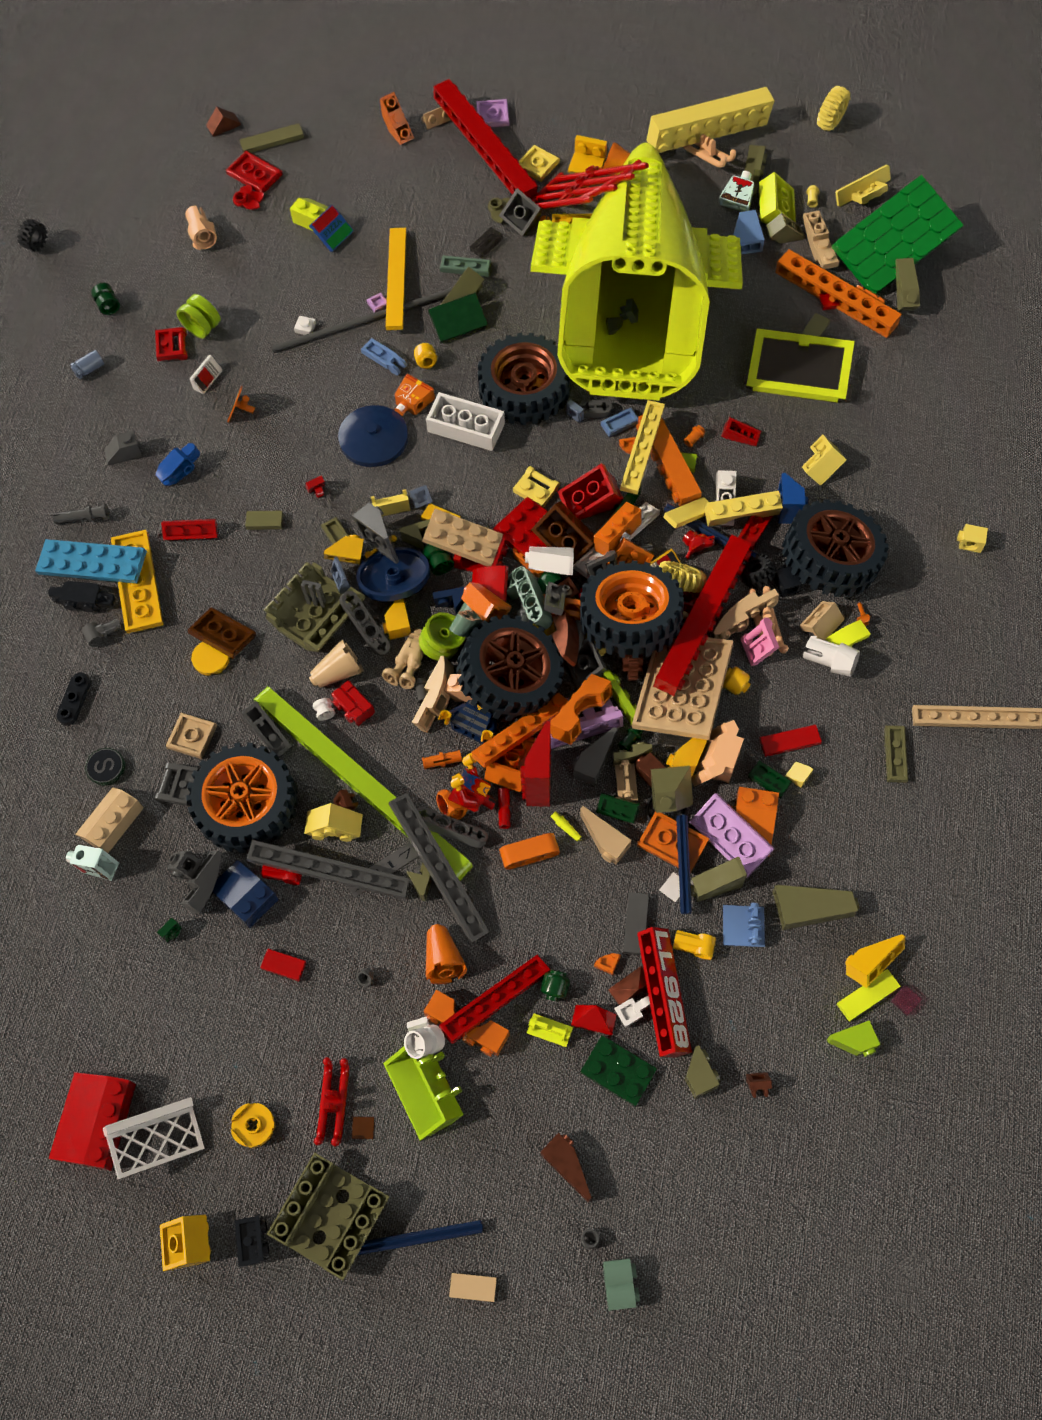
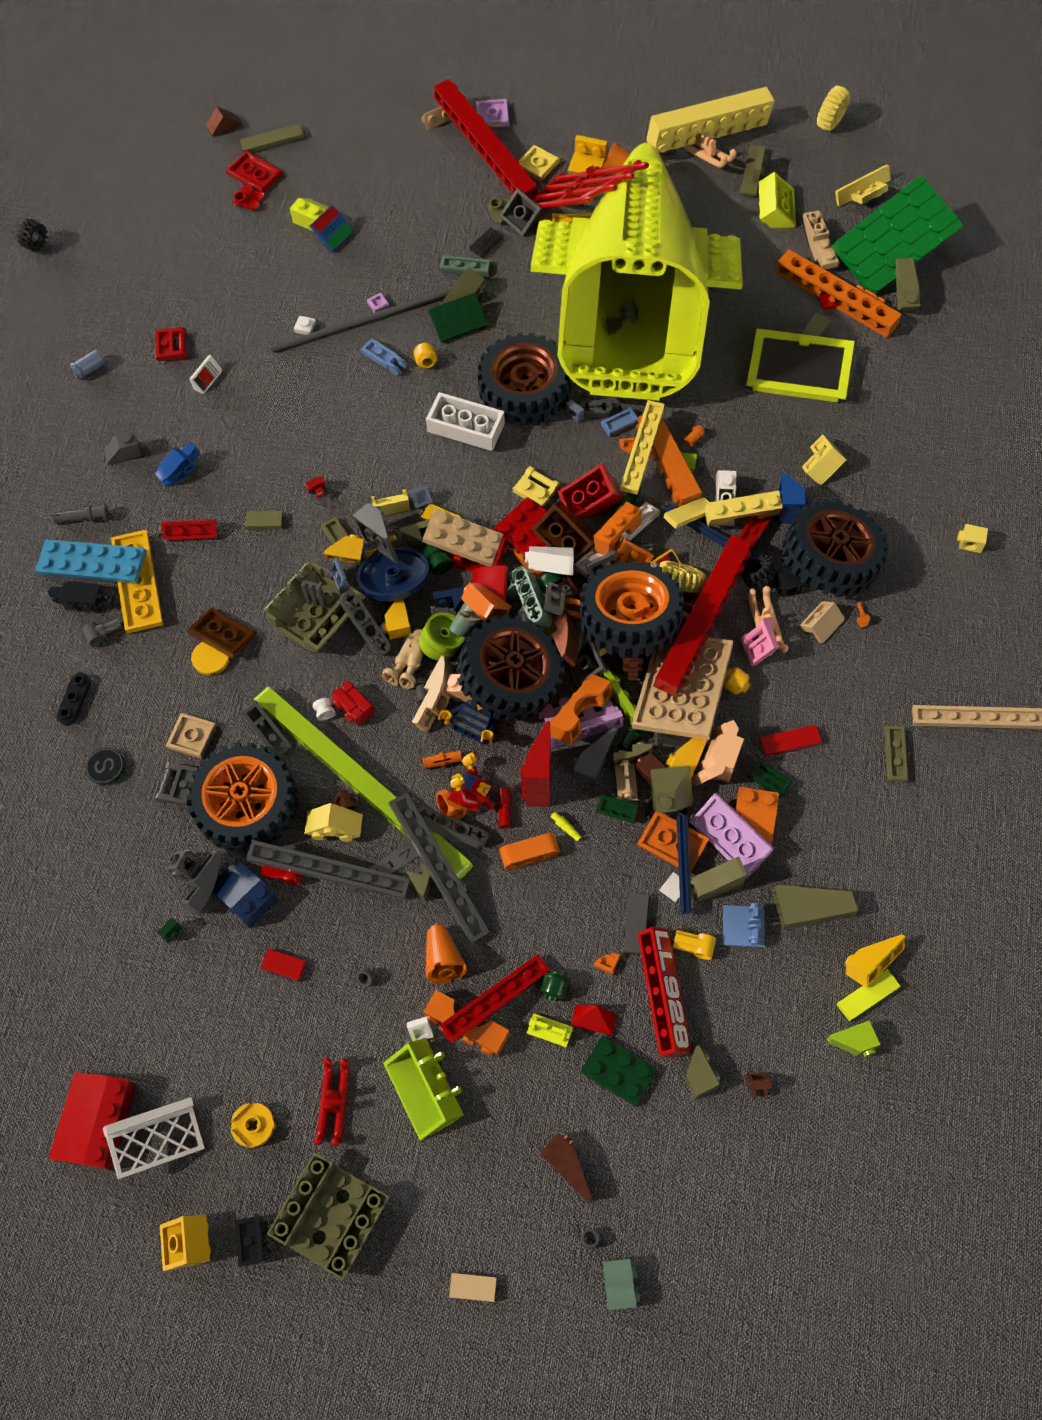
(87, 860): light aqua torso -> none
(105, 298): dark green wheel -> none
(110, 820): tan slope -> none
(198, 316): lime wheel -> none
(200, 229): light nougat piece -> none
(243, 404): orange shield -> none
(336, 666): tan cone -> none
(362, 1127): reddish brown sticker -> none
(373, 436): dark blue dish -> none
(395, 119): orange slope -> none
(396, 279): yellow tile -> none
(413, 396): orange torso -> none
(421, 1237): dark blue axle -> none
(424, 1041): white wheel -> none
(507, 769): orange slope -> none
(517, 732): orange plate -> none
(607, 839): tan slope -> none
(629, 986): copper slope -> none
(630, 1012): white plate -> none
(697, 542): red animal -> none
(733, 435): red slope -> none
(738, 193): light aqua torso -> none
(738, 616): tan slope -> none
(749, 232): medium blue slope -> none
(784, 230): olive slope -> none
(799, 773): light yellow slope -> none
(812, 193): light yellow pin -> none
(840, 657): white piece -> none
(850, 634): neon yellow slope -> none
(906, 1000): clear pink tile -> none

